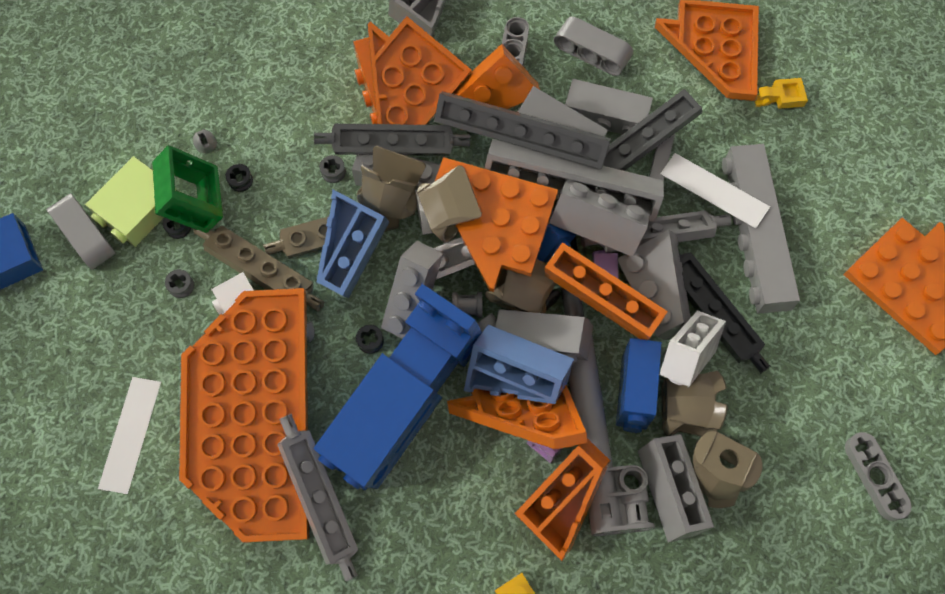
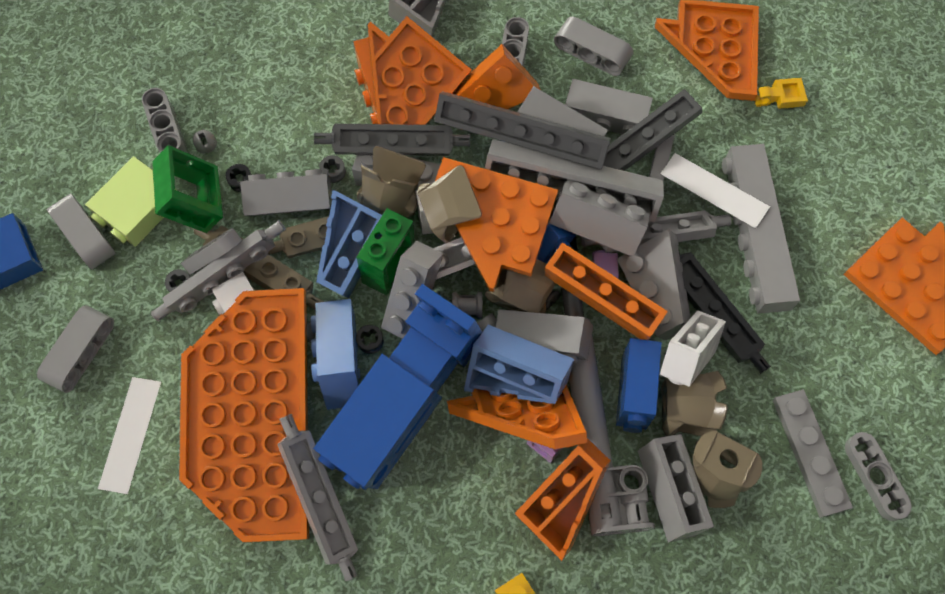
(75, 348): none -> light grey beam
(161, 115): none -> light grey beam
(179, 233): black bush -> none
(211, 251): none -> light grey beam
(227, 266): none -> light grey plate
(286, 193): none -> light grey brick
(335, 351): none -> medium blue wedge
(381, 256): none -> green window
(812, 453): none -> light grey plate

